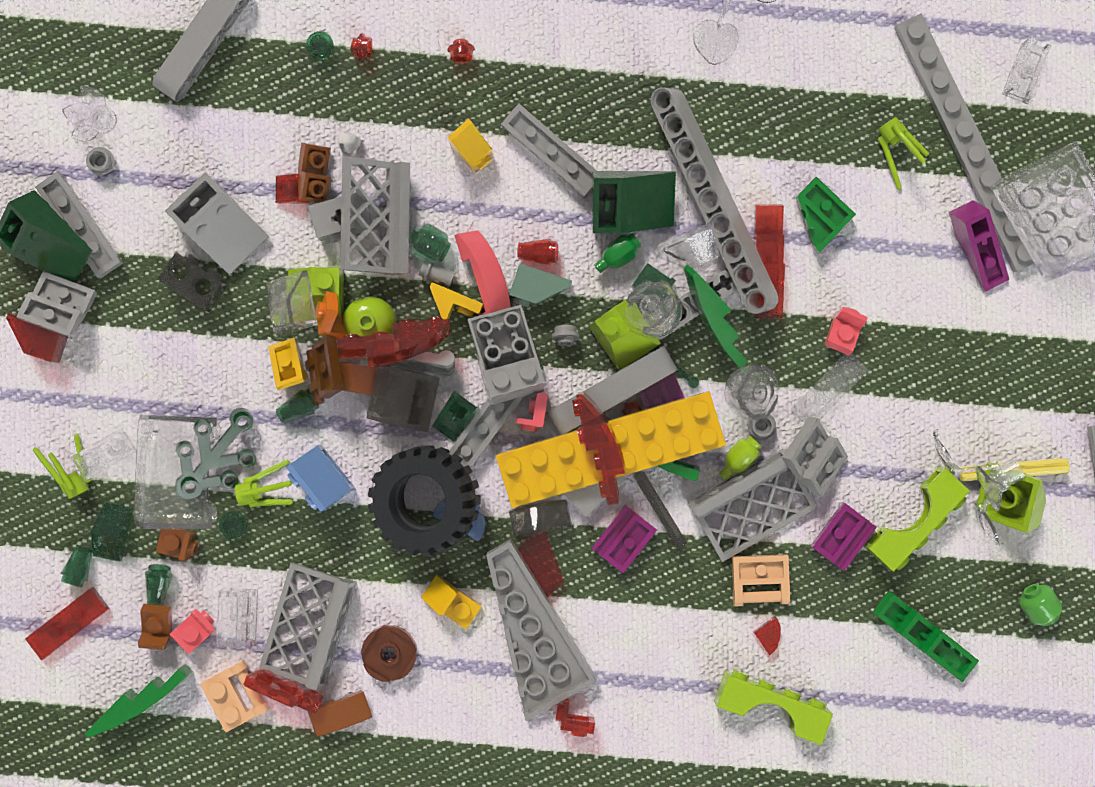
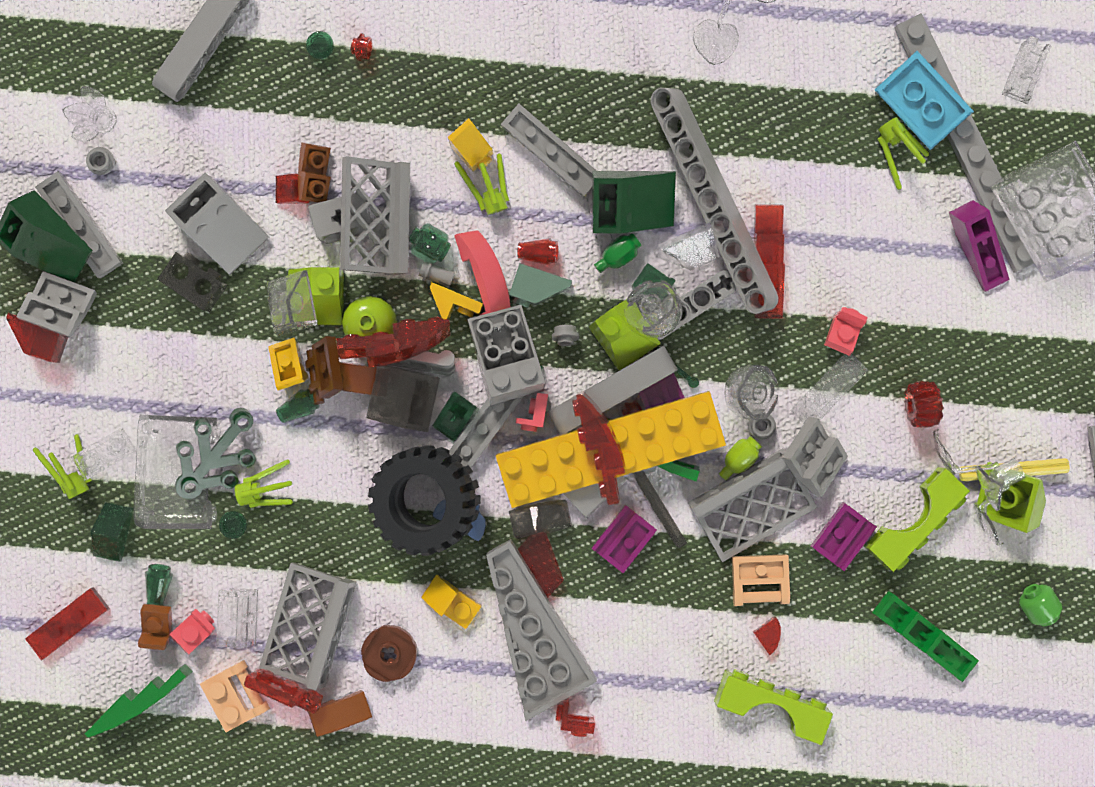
(77, 567): clear green cone -> none
(177, 543): dark orange bracket -> none
(319, 478): medium blue slope -> none
(327, 319): orange bracket -> none
(348, 142): white hinge -> none
(461, 51): clear red plate -> none
(493, 199): none -> lime plant
(712, 310): green slope -> none
(822, 213): green wing -> none
(923, 404): none -> clear red gear
(924, 100): none -> medium azure tile

